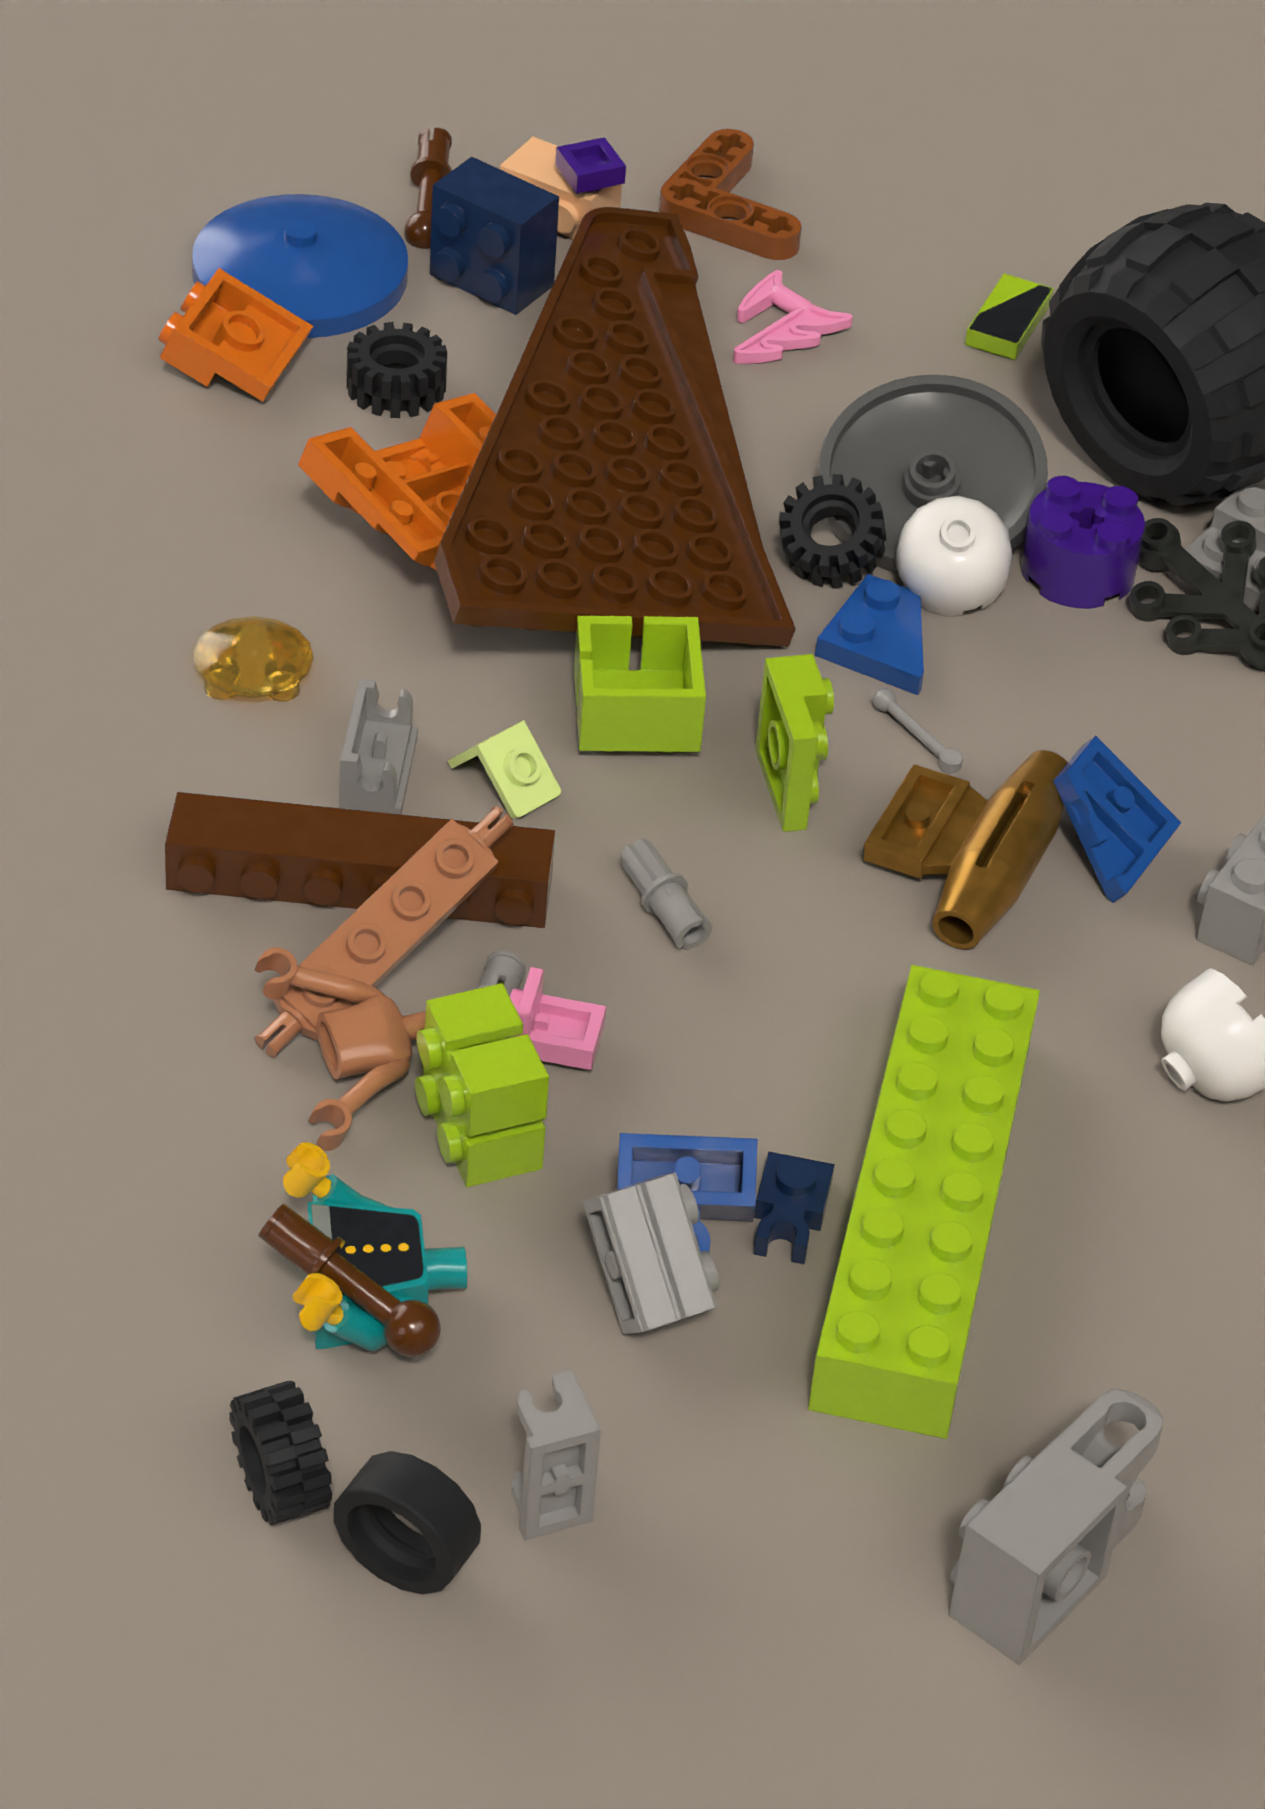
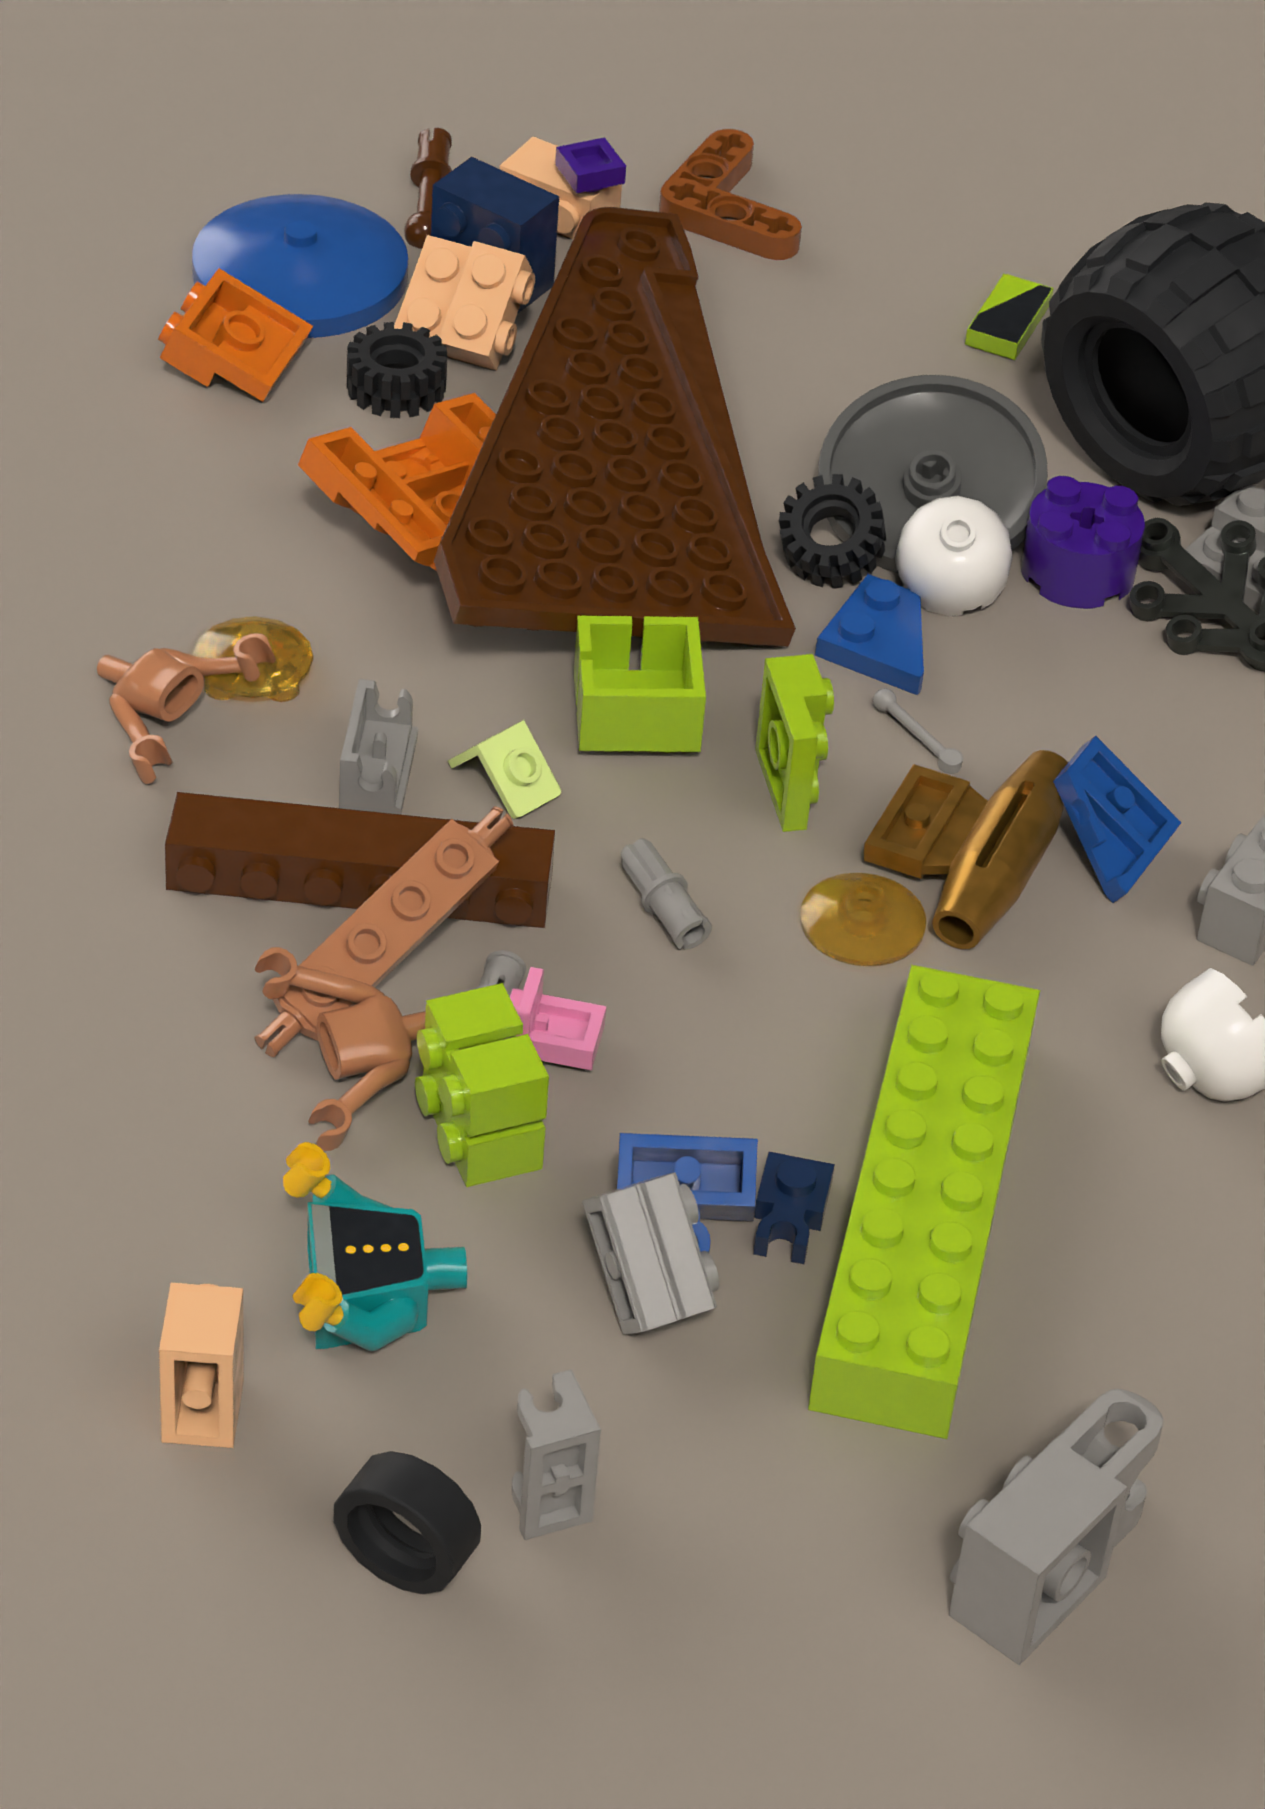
(166, 686): none -> nougat piece
(201, 1365): none -> light nougat brick
(280, 1452): black tyre -> none
(409, 1325): reddish brown pin -> none
(468, 298): none -> light nougat plate
(796, 330): bright pink piece -> none
(863, 919): none -> clear yellow dish

